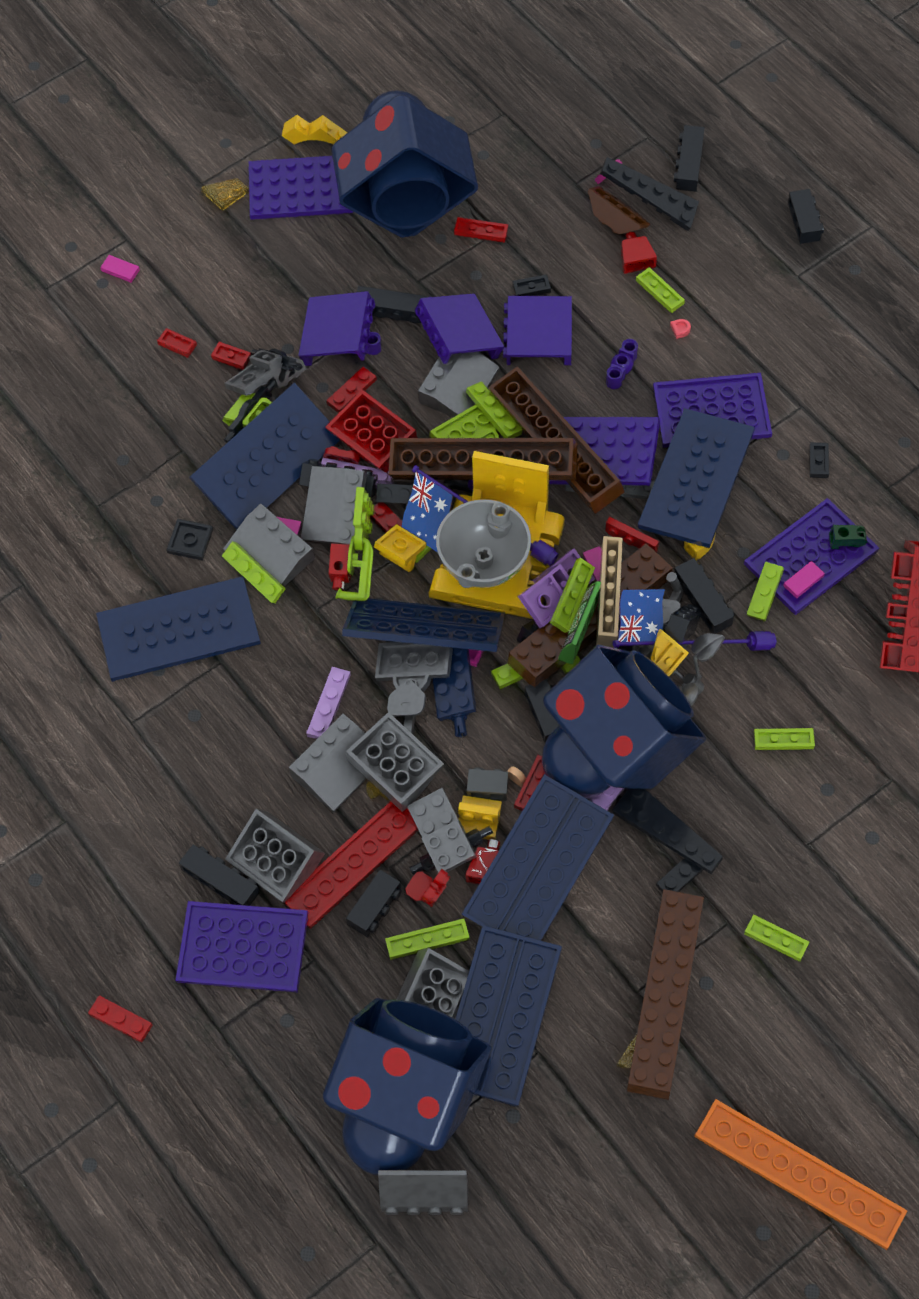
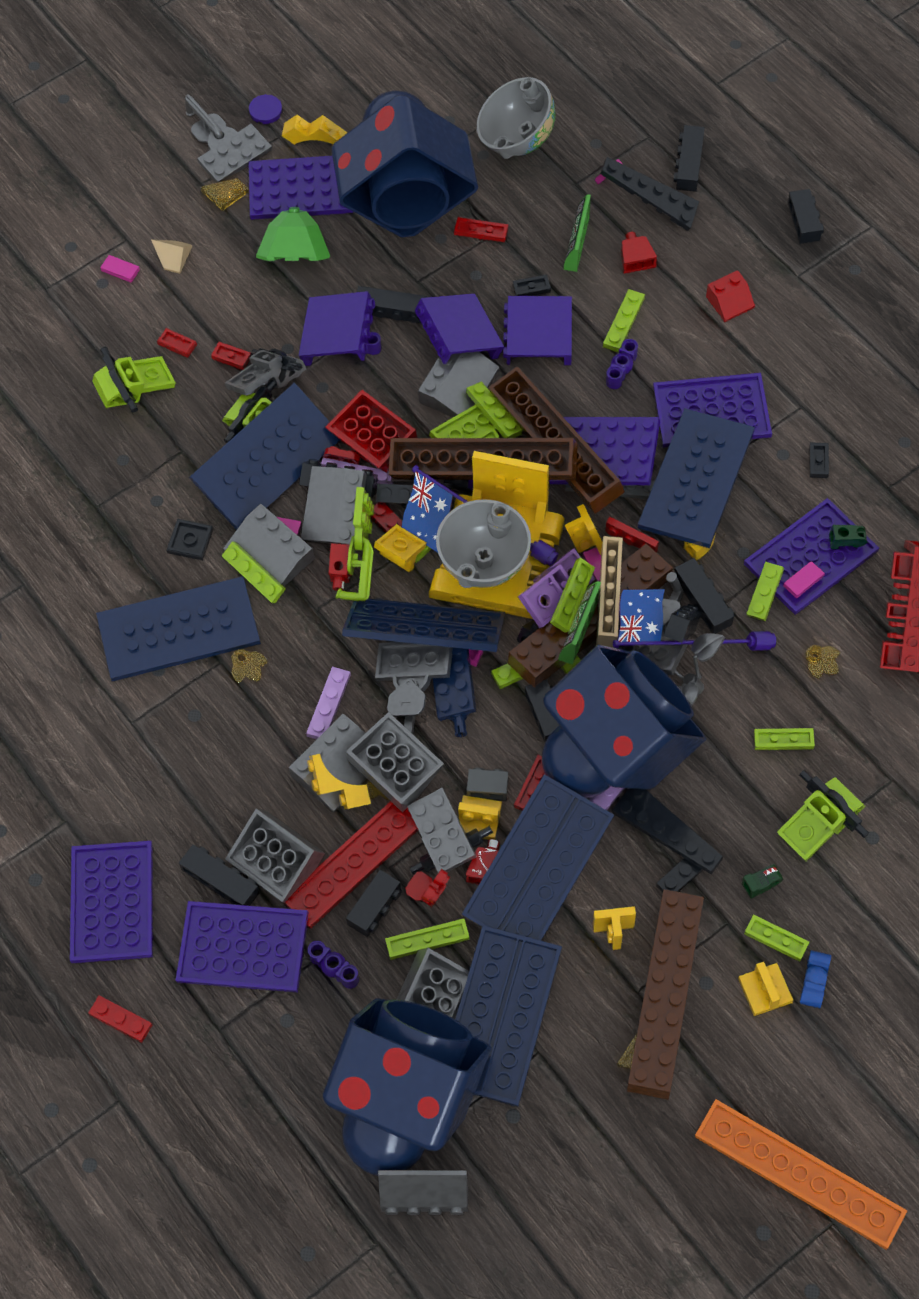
(111, 902): none -> dark purple plate
(126, 379): none -> lime piece
(172, 254): none -> tan slope
(227, 148): none -> flat silver plate
(249, 667): none -> clear yellow plate
(265, 109): none -> dark purple tile
(293, 237): none -> bright green brick
(325, 782): none -> yellow arch
(338, 972): none -> dark purple piece
(359, 381): red plate -> none
(516, 776): light nougat tile -> none
(517, 117): none -> light grey piece
(578, 235): none -> bright green slope
(584, 532): none -> yellow bracket
(613, 921): none -> yellow bracket
(614, 212): reddish brown wedge -> none
(624, 320): none -> lime plate
(660, 290): lime plate -> none
(667, 653): yellow wing -> none
(680, 328): coral tile -> none
(730, 296): none -> red slope
(761, 881): none -> dark green leg
(765, 988): none -> yellow bracket
(815, 979): none -> blue piece
(822, 815): none -> lime piece
(824, 662): none -> clear yellow plate

